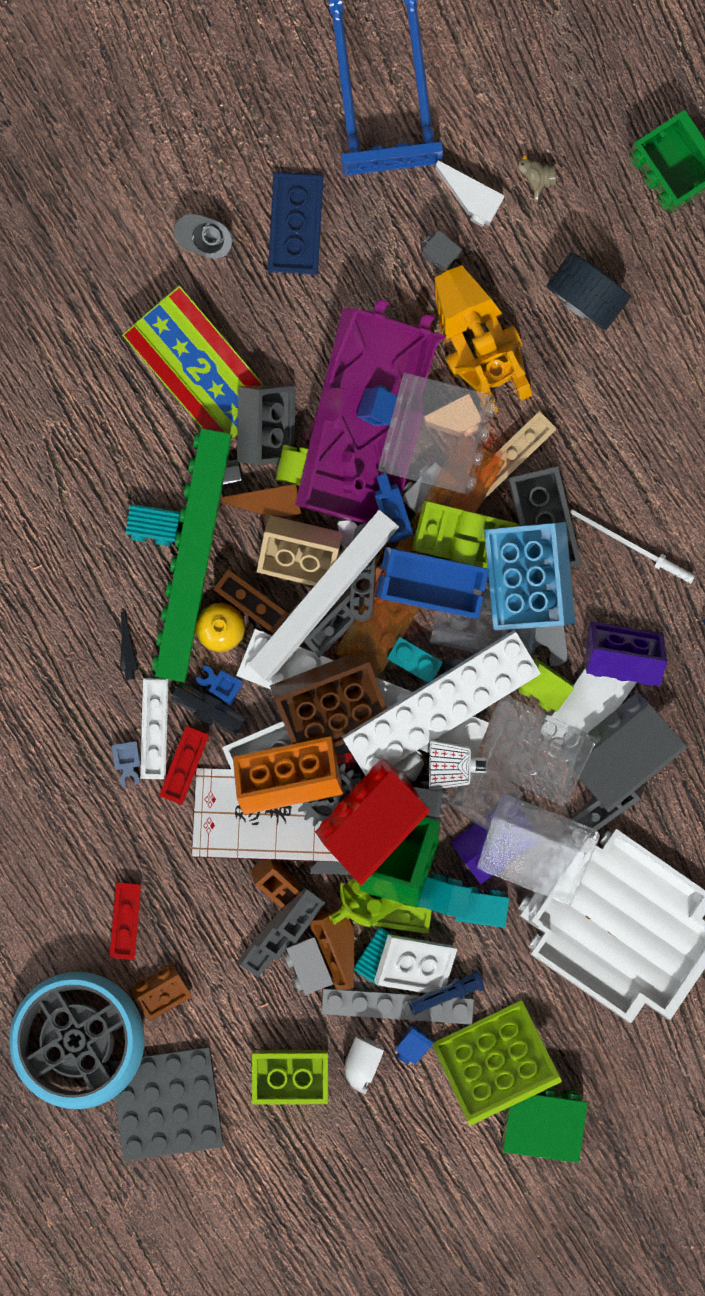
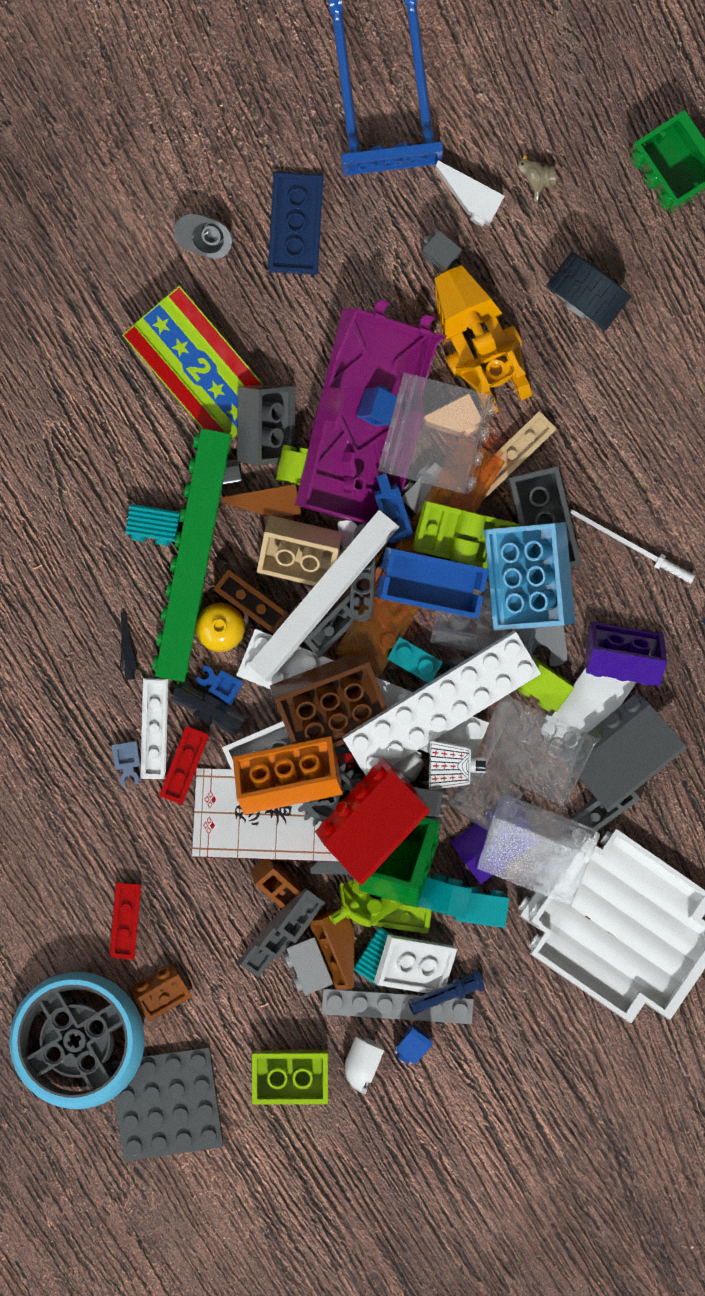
(496, 1063): lime plate -> none
(546, 1126): green container -> none

